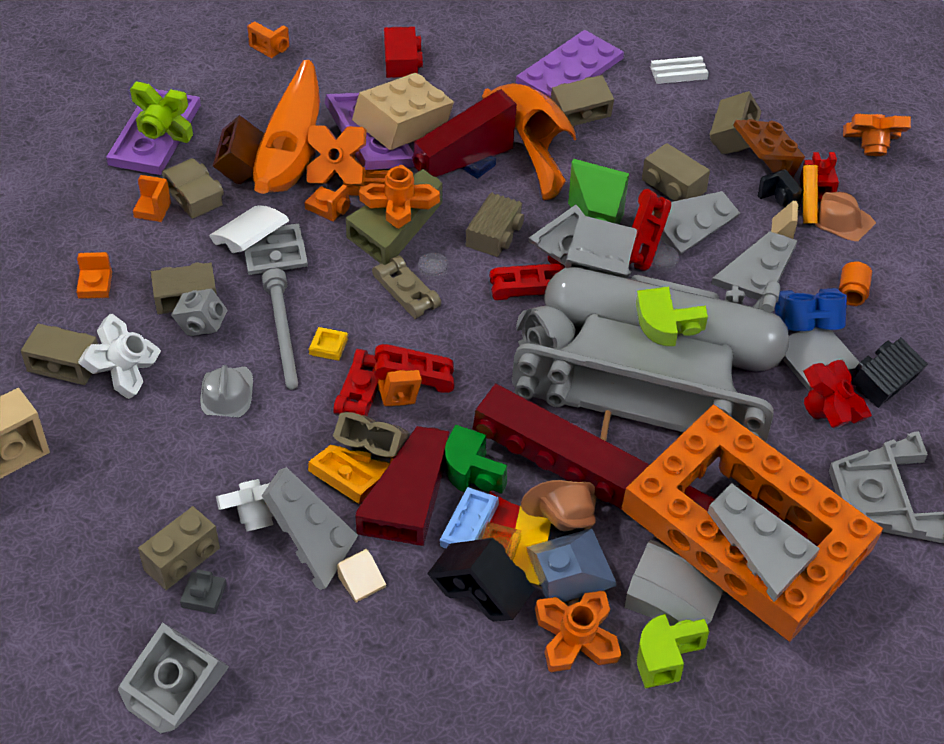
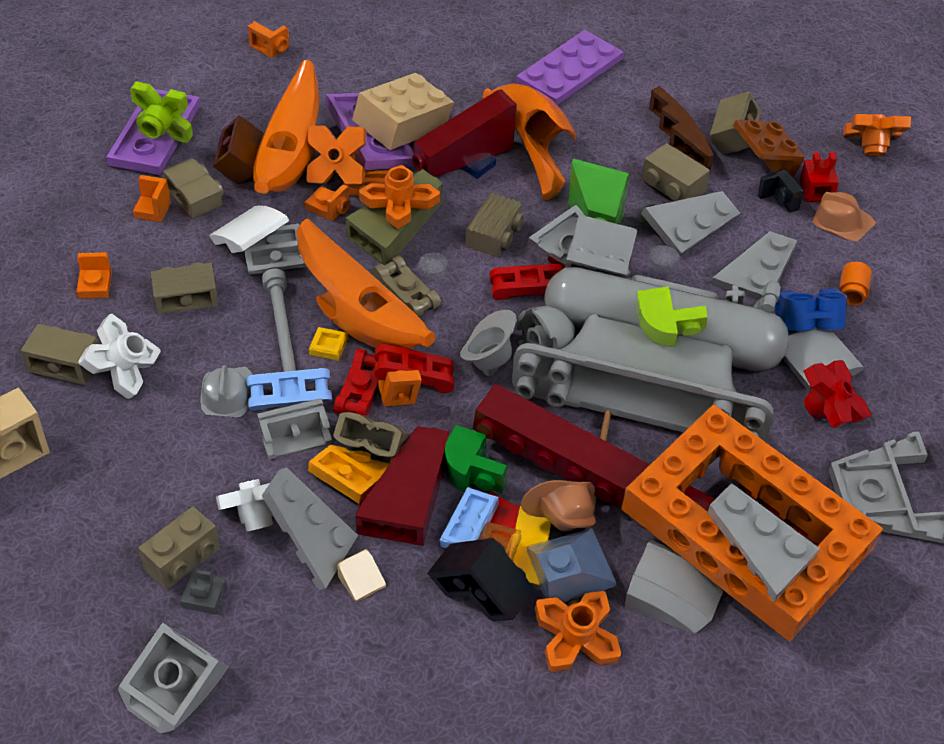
(199, 312): light grey brick -> none
(288, 388): none -> light blue plate
(294, 428): none -> light grey hinge
(367, 318): none -> orange piece
(401, 51): red brick -> none
(490, 342): none -> light grey piece
(584, 99): dark tan brick -> none
(648, 227): red plate -> none
(662, 646): lime brick -> none
(679, 70): white tile -> none
(681, 127): none -> reddish brown slope
(786, 220): tan slope -> none
(810, 194): light orange piece -> none
(888, 372): black brick -> none

